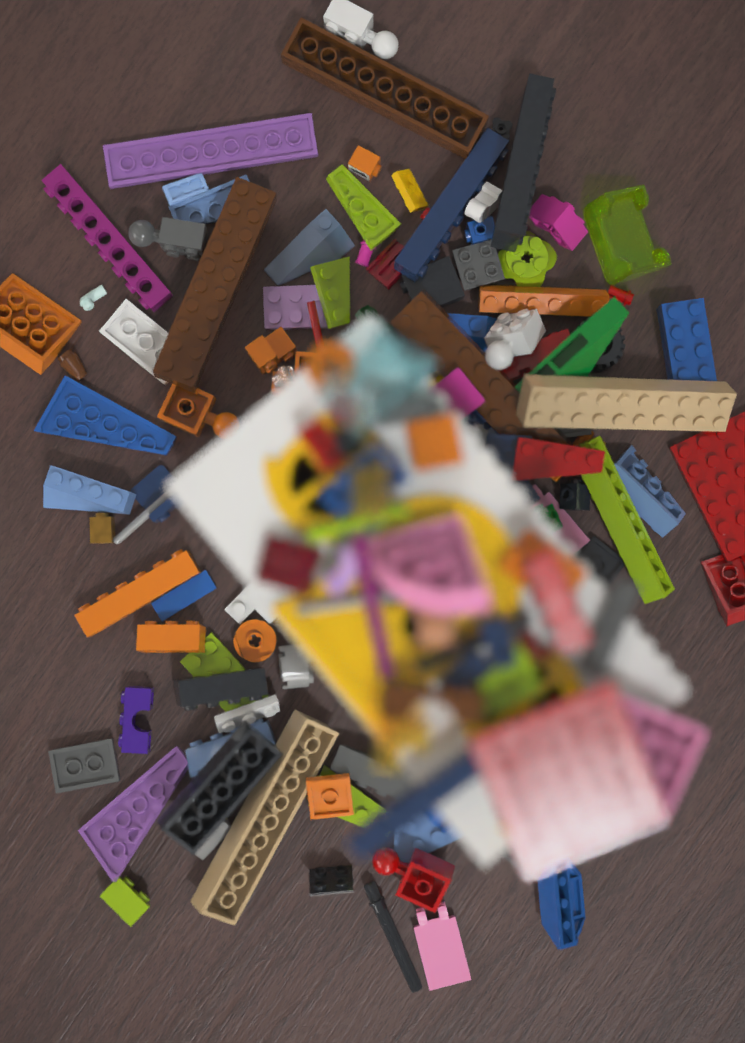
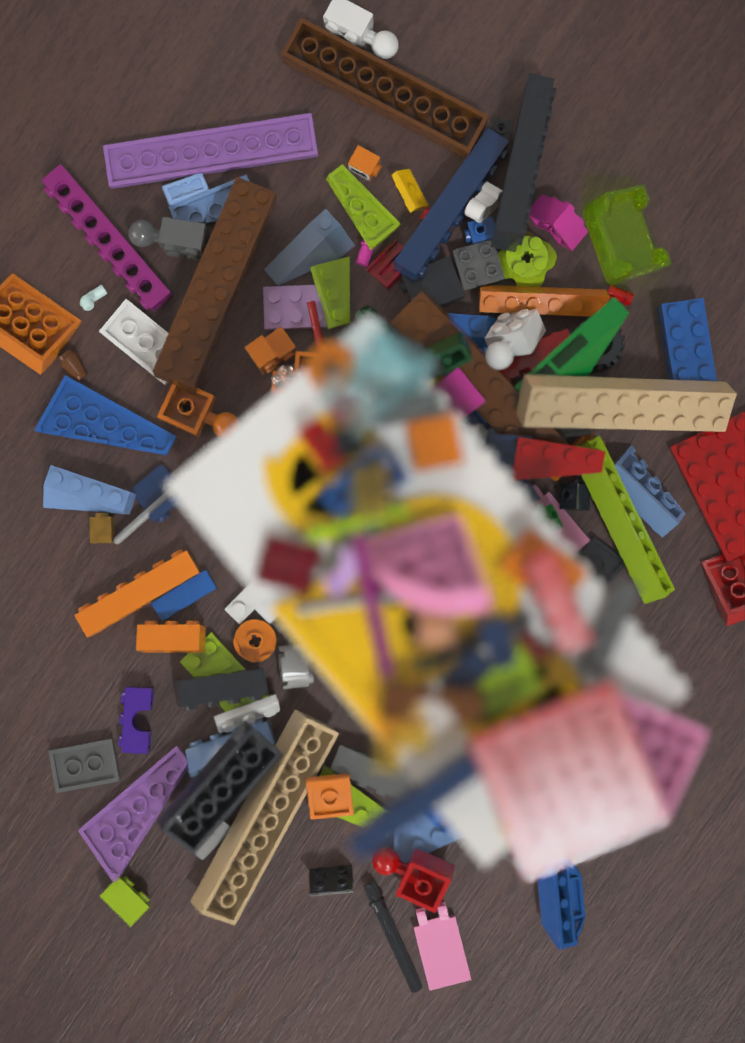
(449, 354): none -> dark green brick

